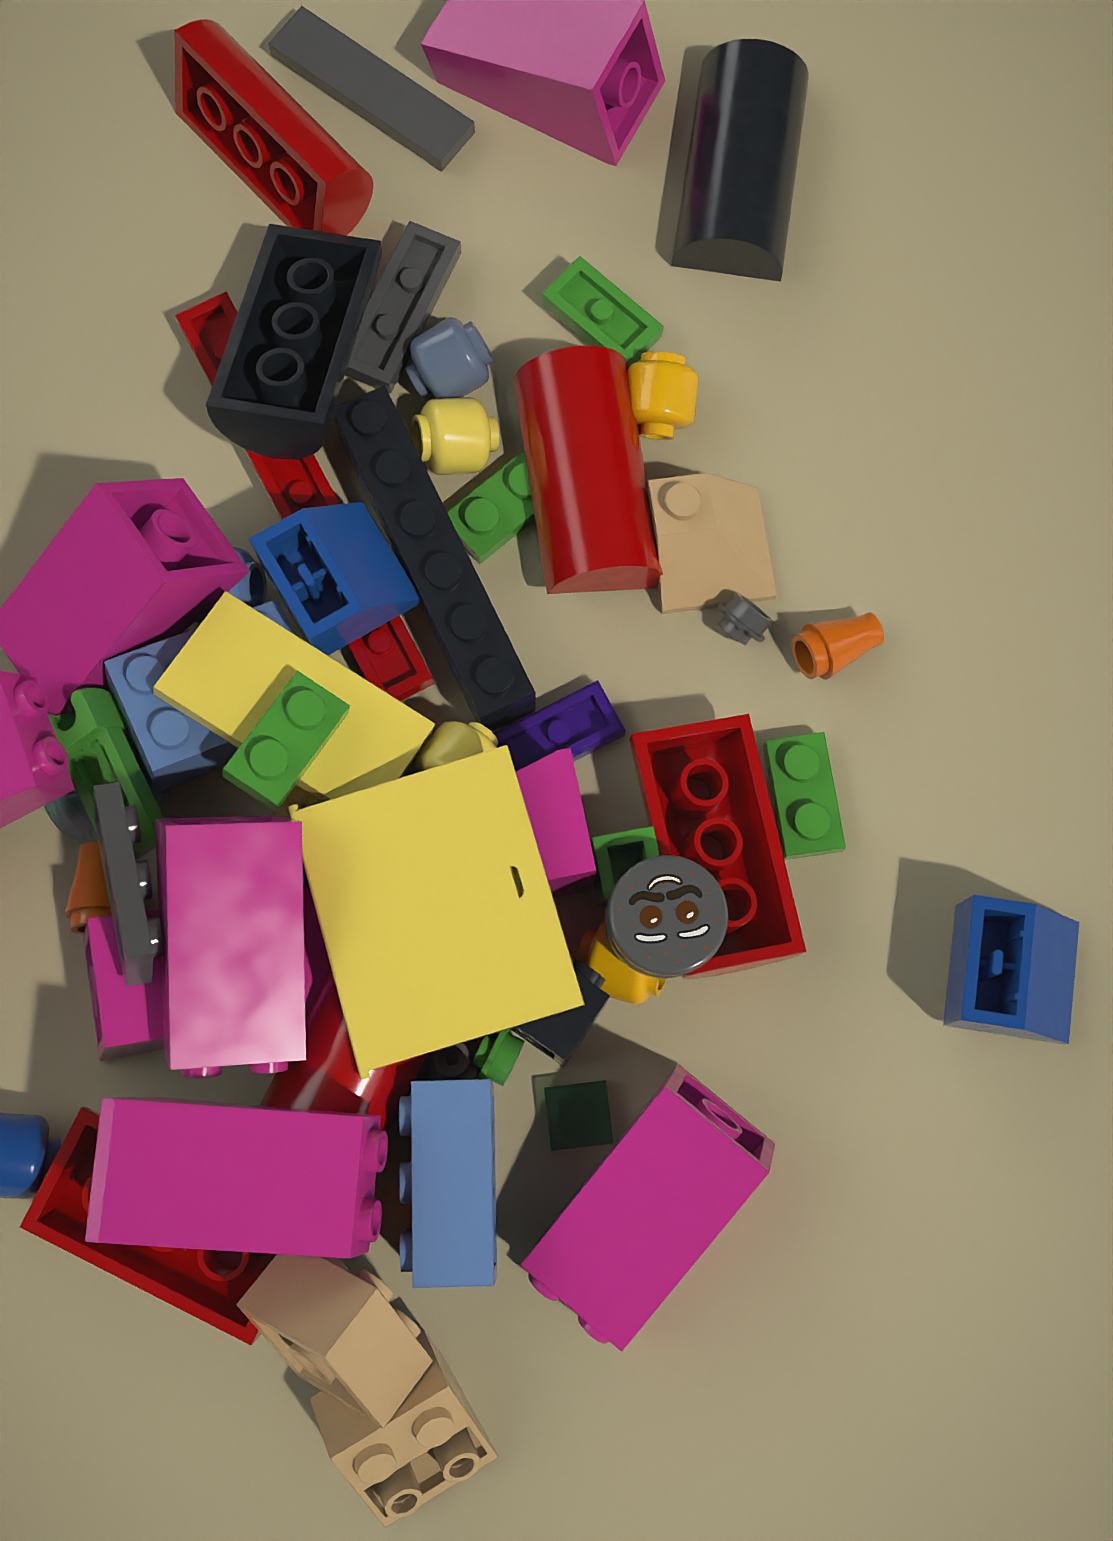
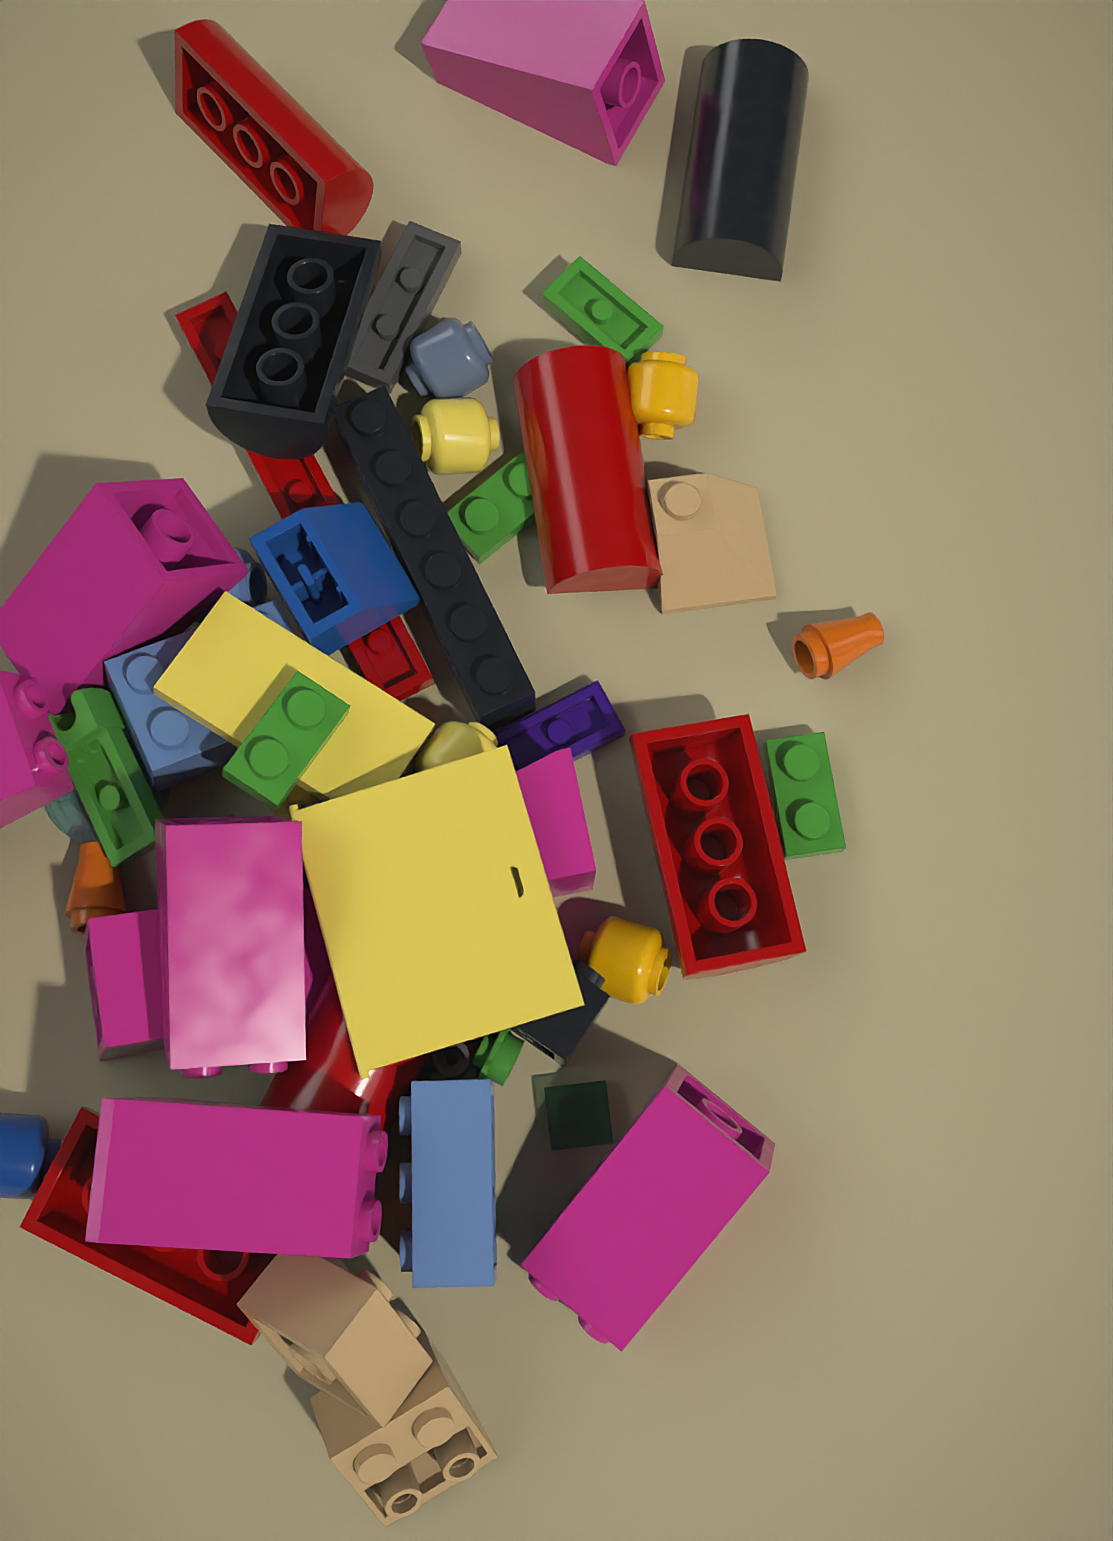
(127, 884): dark grey plate -> none
(372, 88): dark grey tile -> none
(617, 854): bright green brick -> none
(666, 917): dark grey head -> none
(744, 619): dark grey plate -> none
(1011, 970): blue slope -> none

